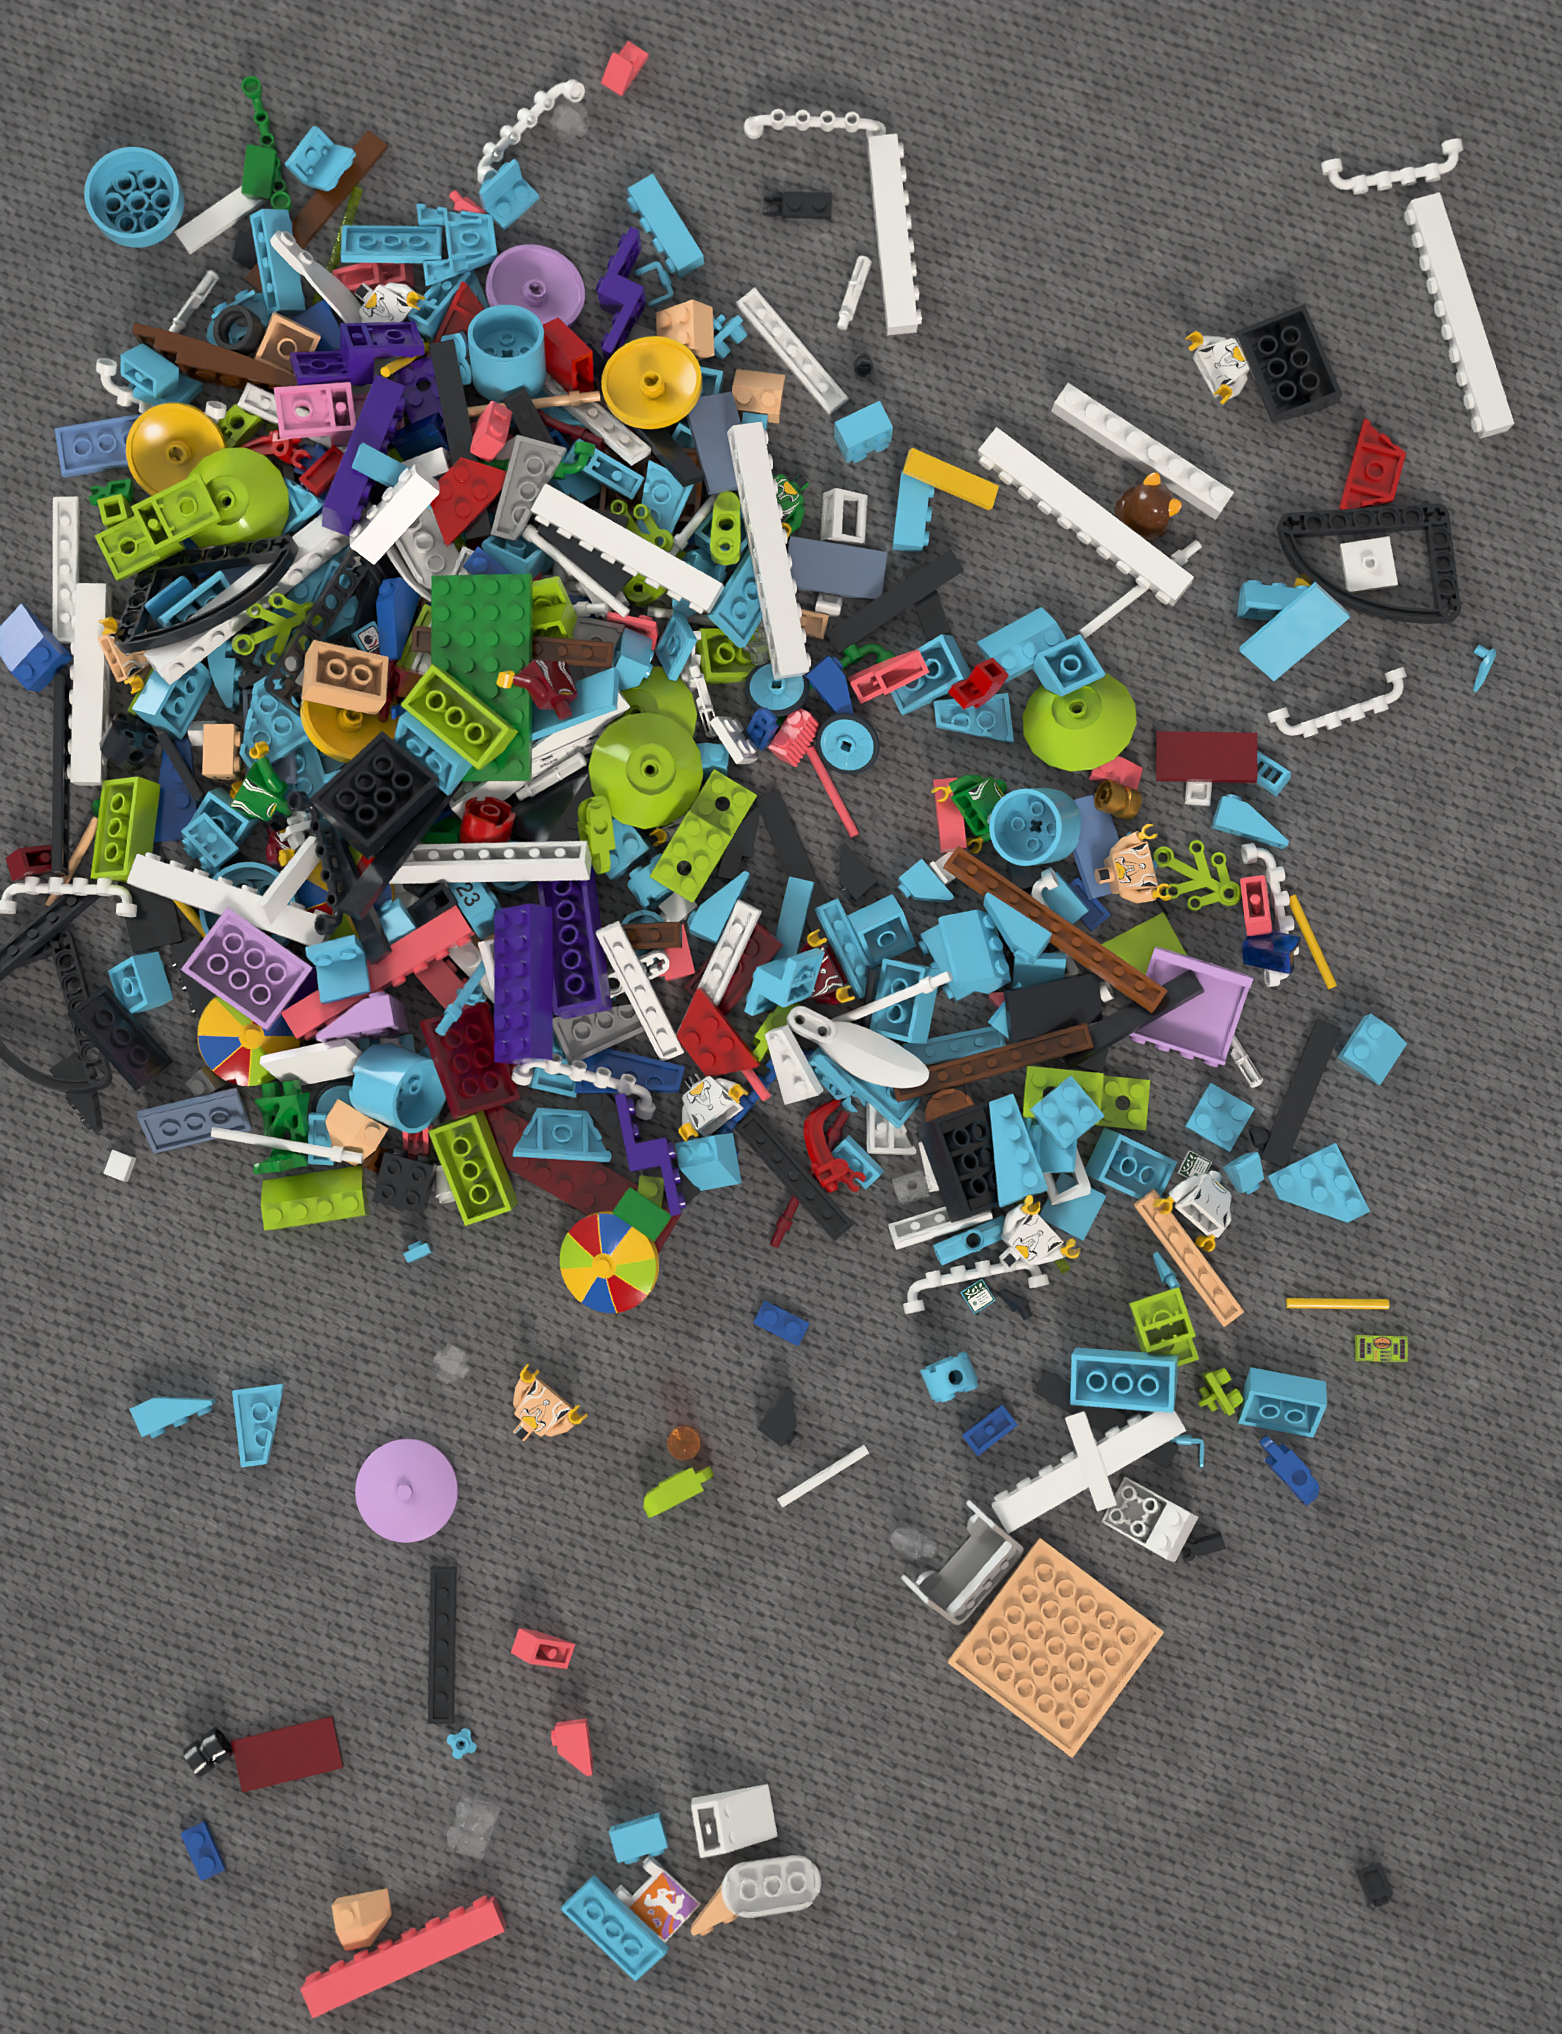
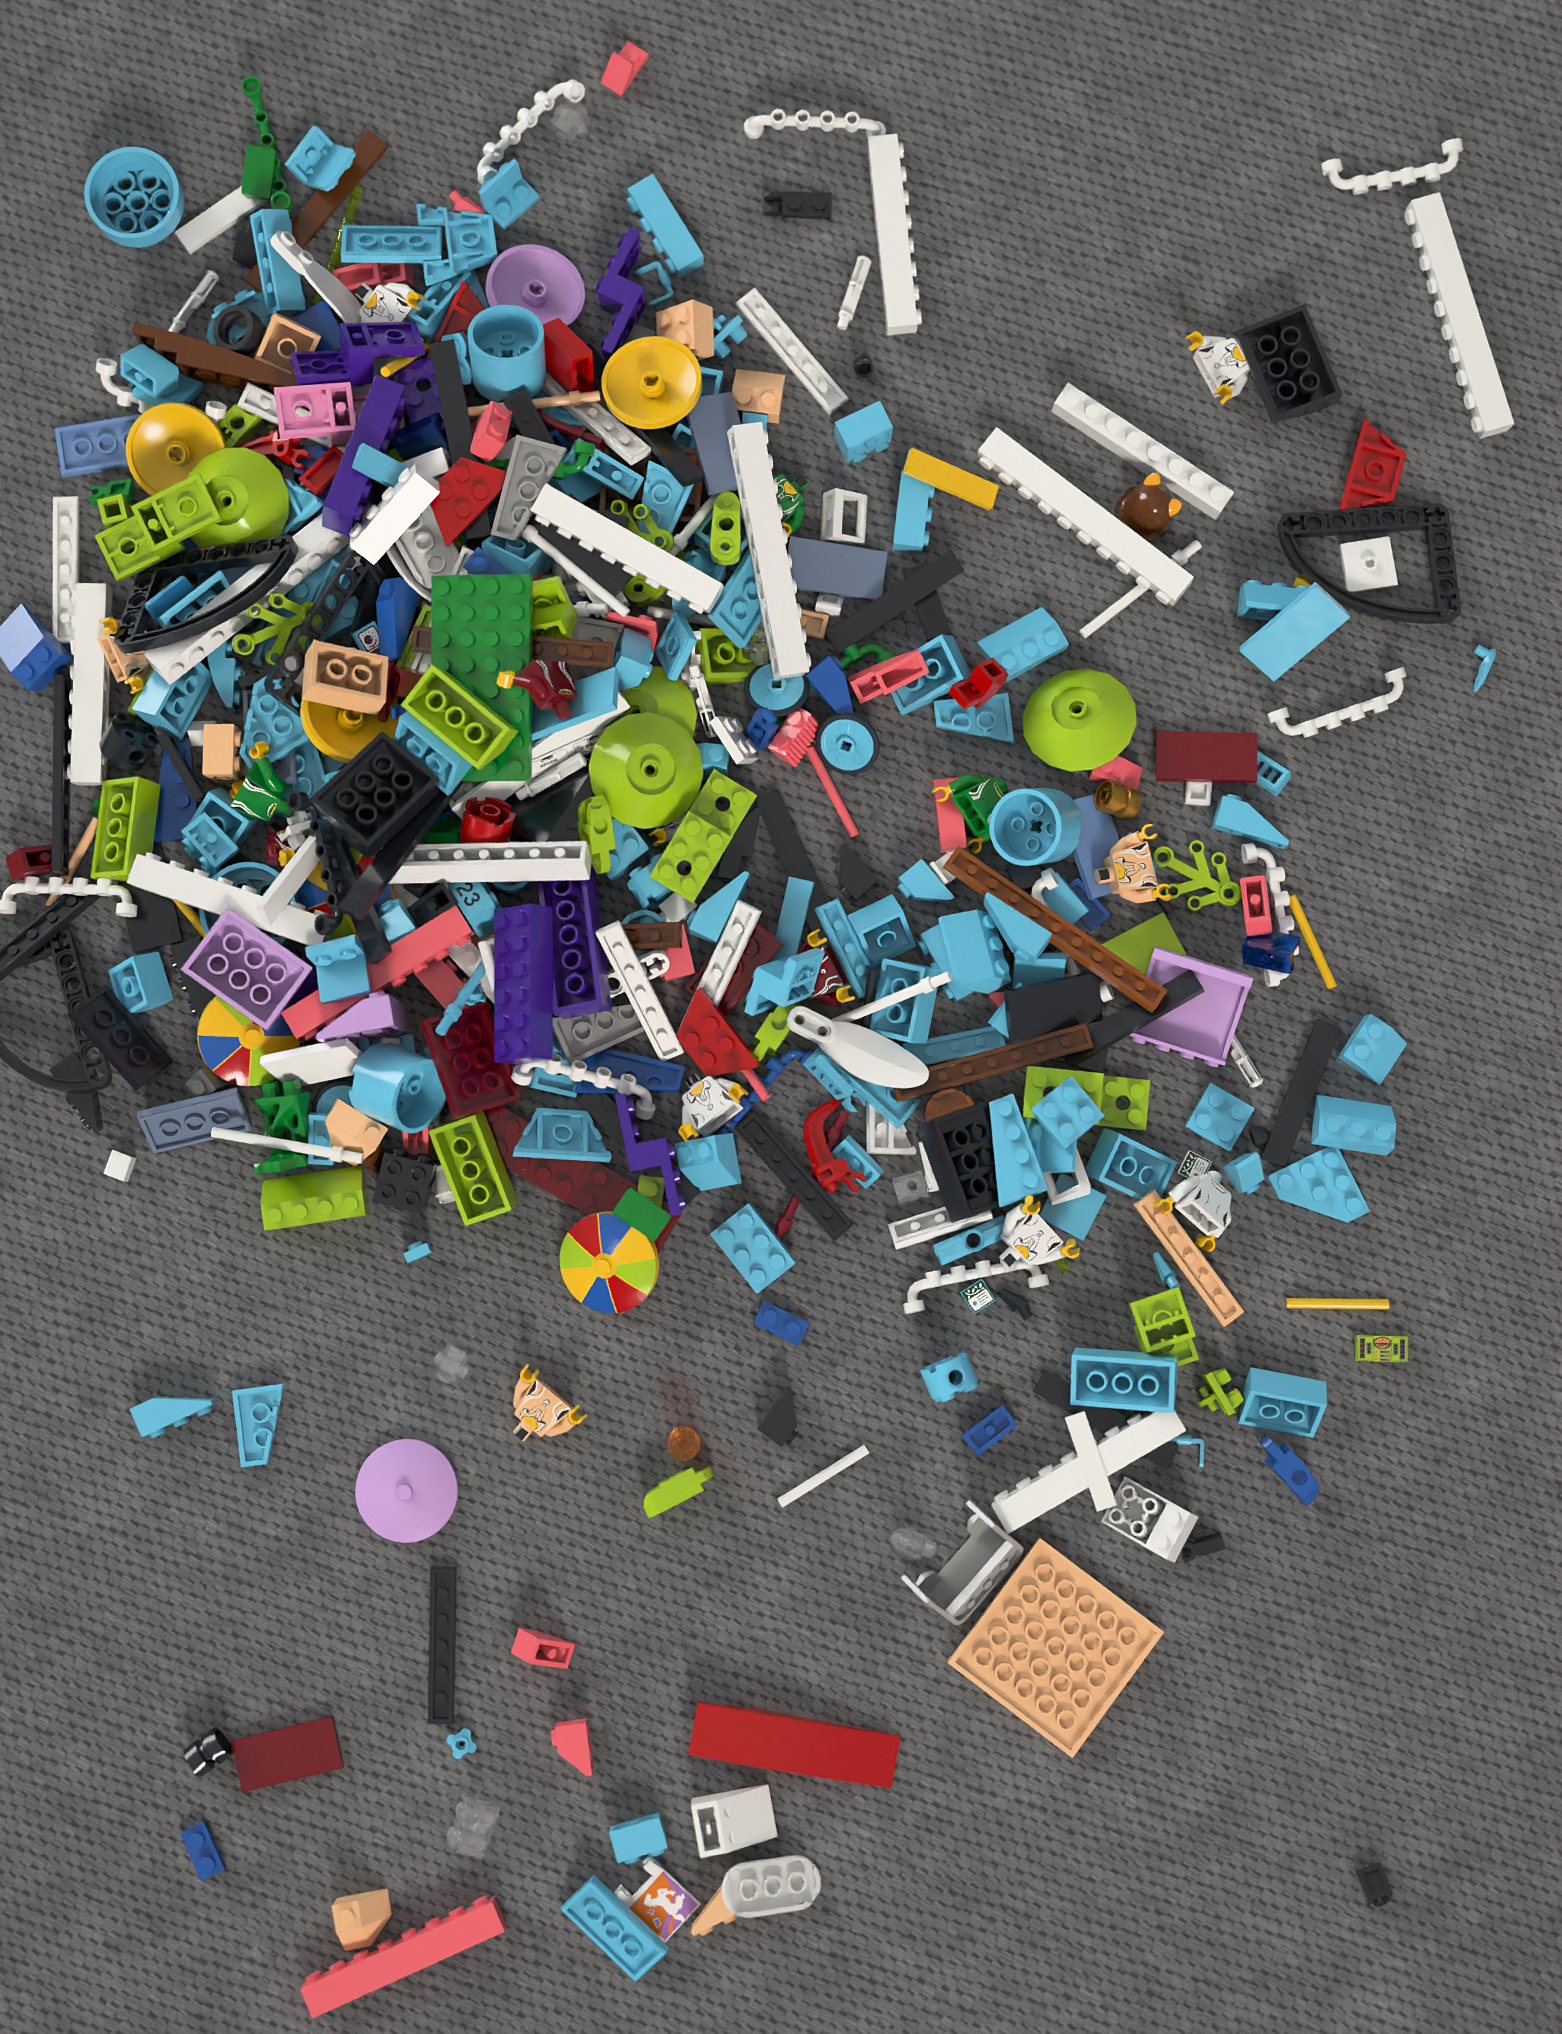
(753, 1247): none -> medium azure plate
(791, 1067): white wing -> none
(793, 1744): none -> red slope
(1067, 666): medium azure slope -> none
(1353, 1125): none -> medium azure slope

